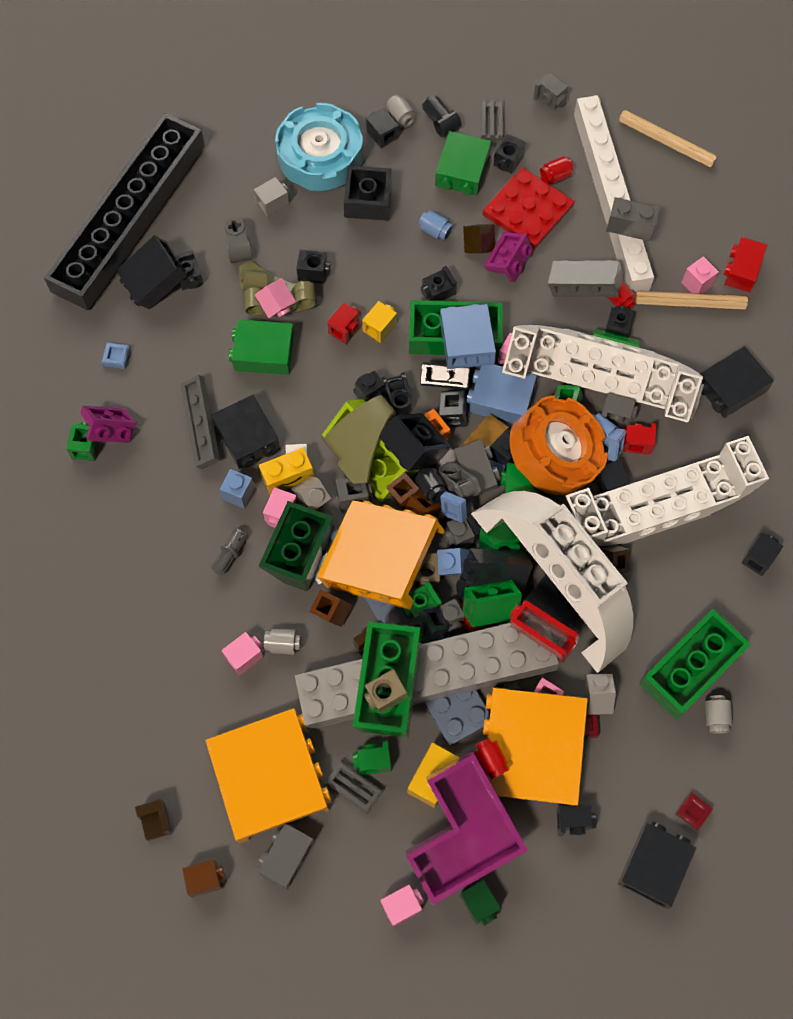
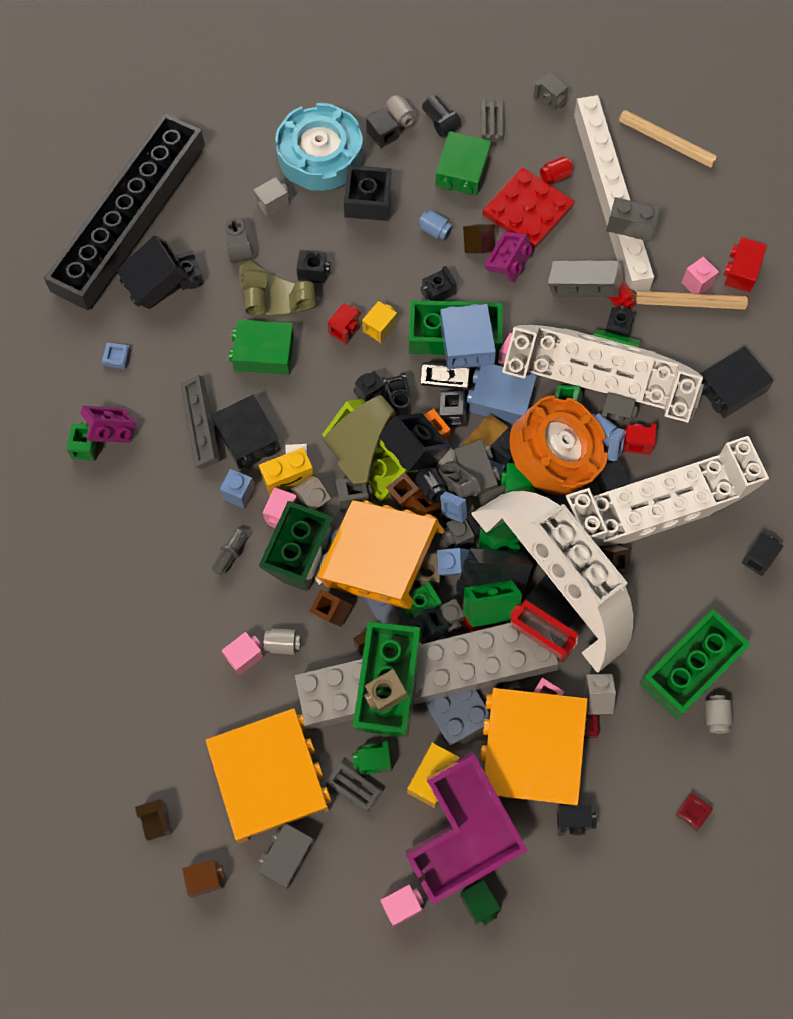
(275, 298): bright pink brick -> none
(491, 758): red brick -> none
(509, 153): black brick -> none
(657, 864): black brick -> none

